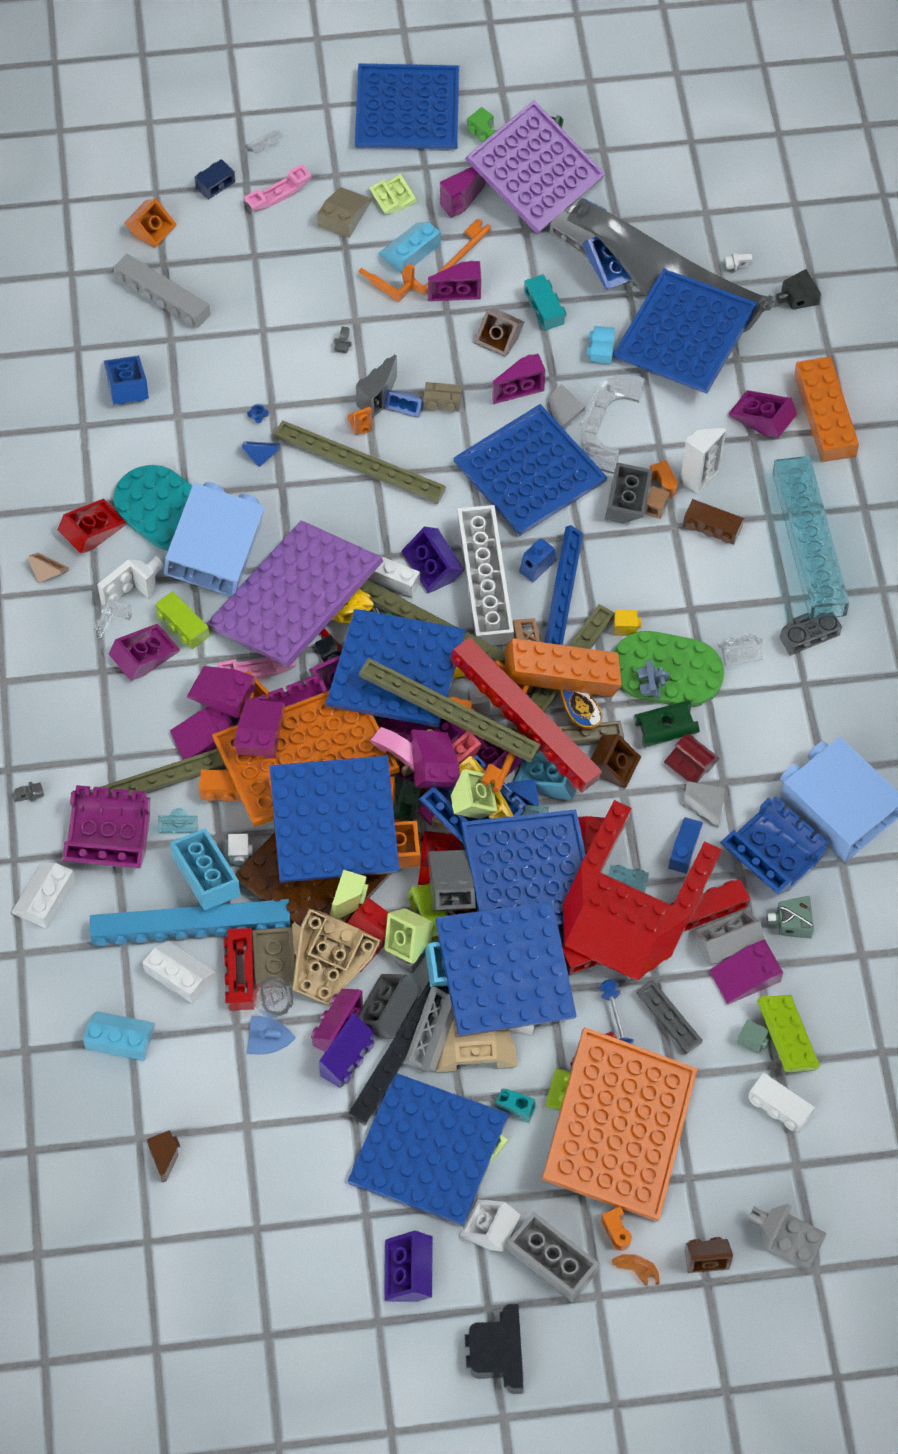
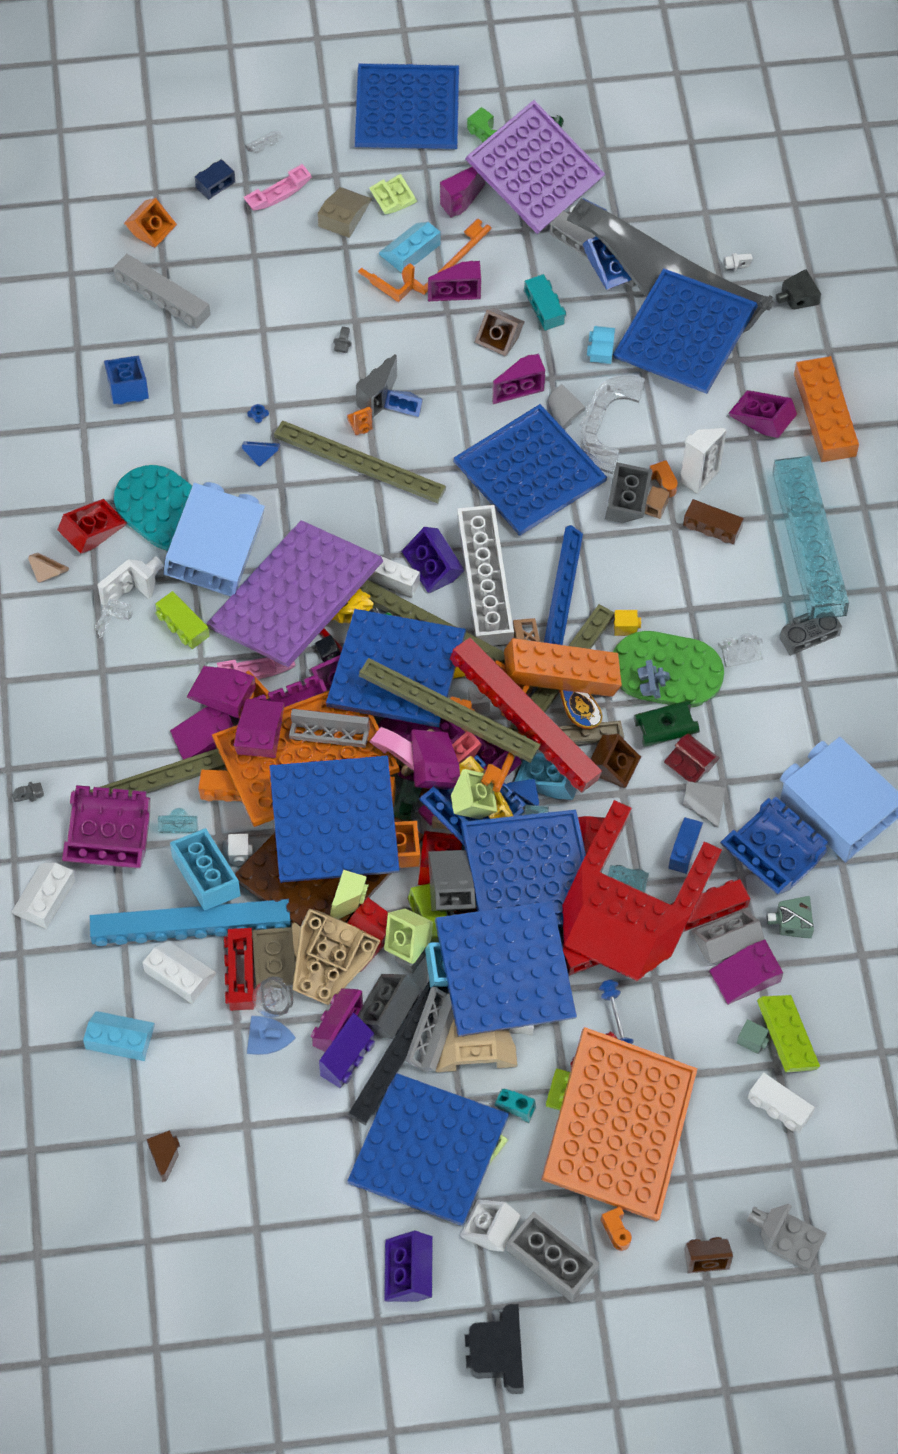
(142, 651): magenta slope -> none
(330, 724): none -> light grey fence
(442, 396): dark tan brick -> none
(537, 559): blue torso -> none
(639, 1265): clear orange piece -> none
(669, 1016): dark grey plate -> none

